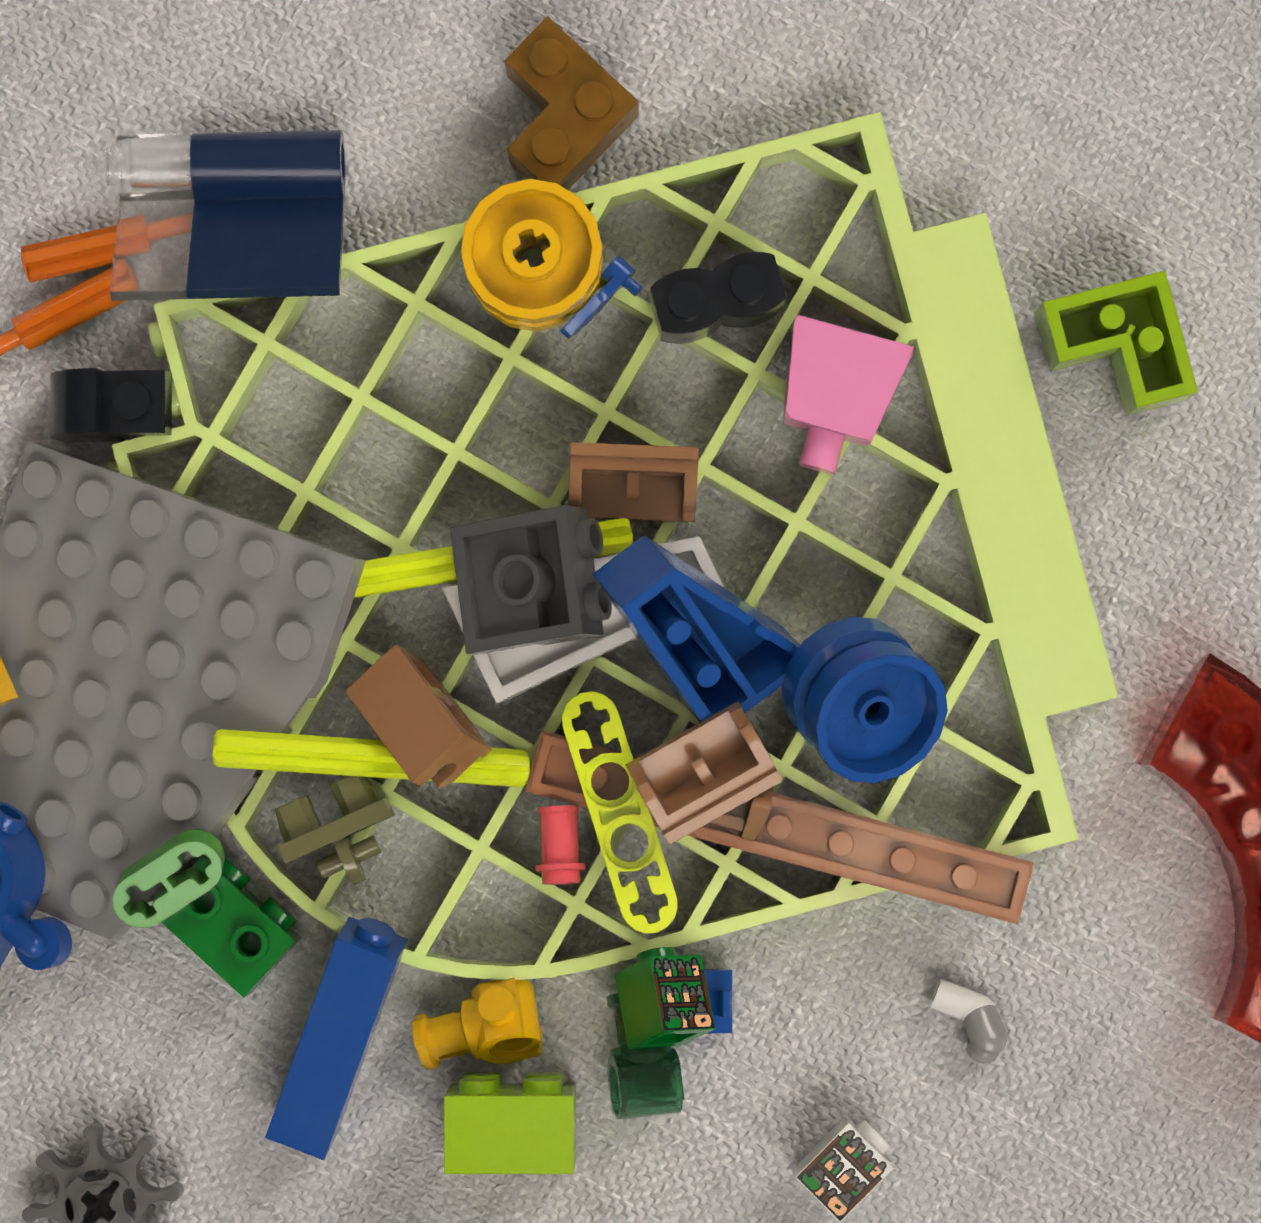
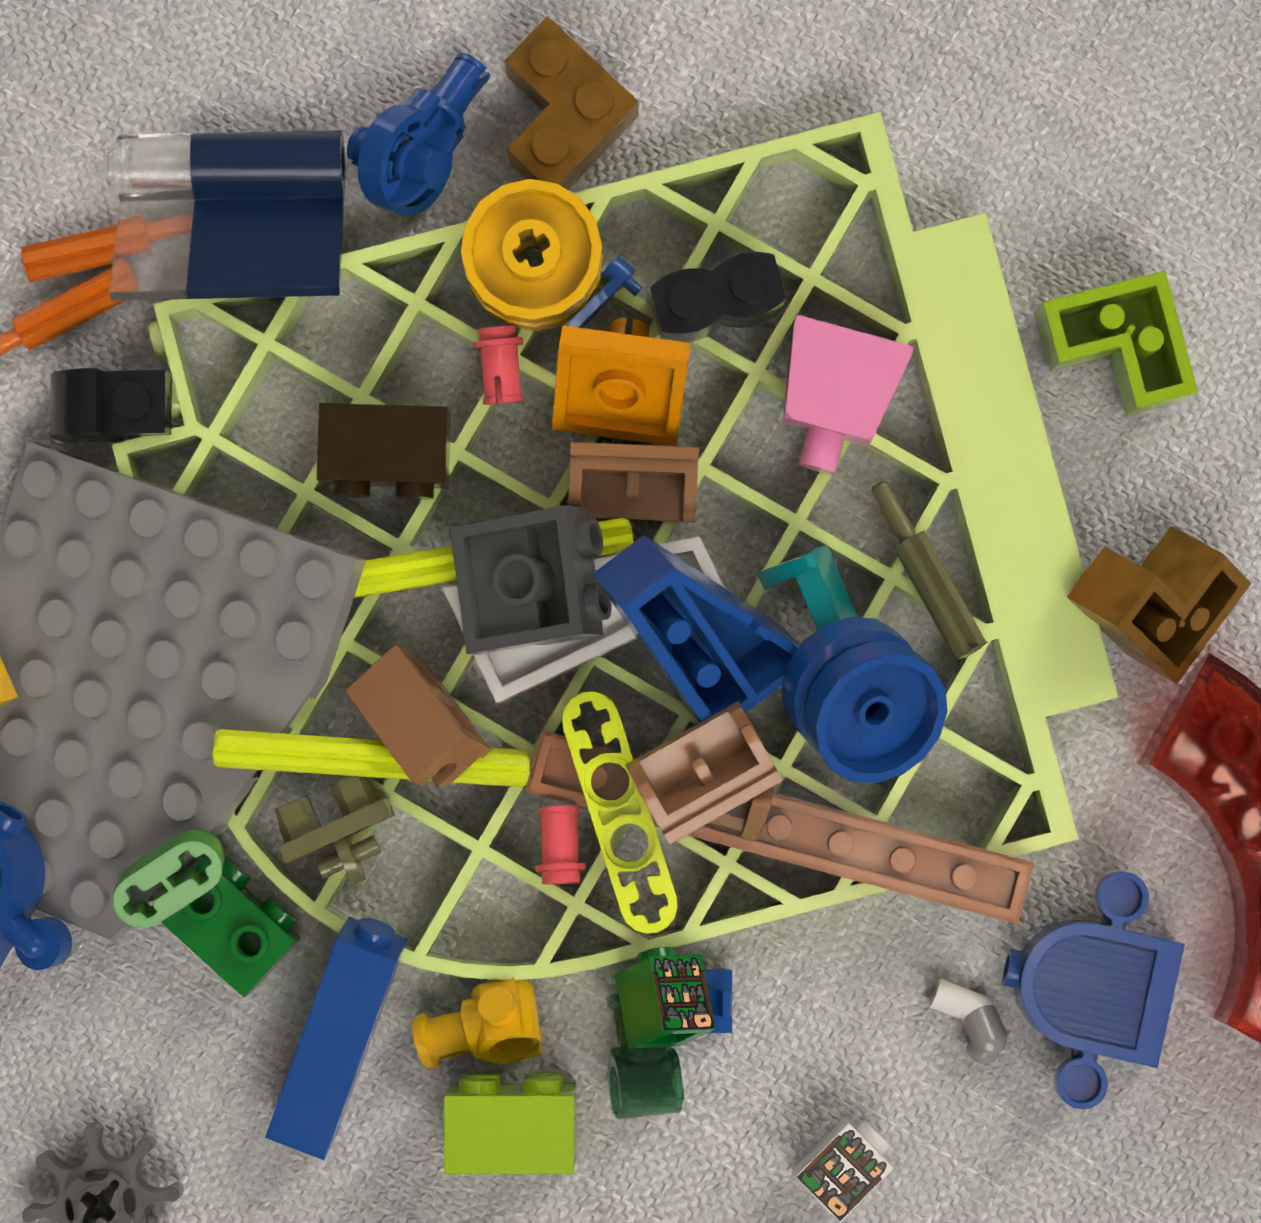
(383, 448): none -> dark brown brick
(425, 159): none -> blue pin
(500, 364): none -> coral pin
(620, 383): none -> light orange tile
(818, 582): none -> teal tile
(930, 578): none -> olive axle
(1098, 988): none -> blue piece
(1164, 607): none -> pearl gold brick

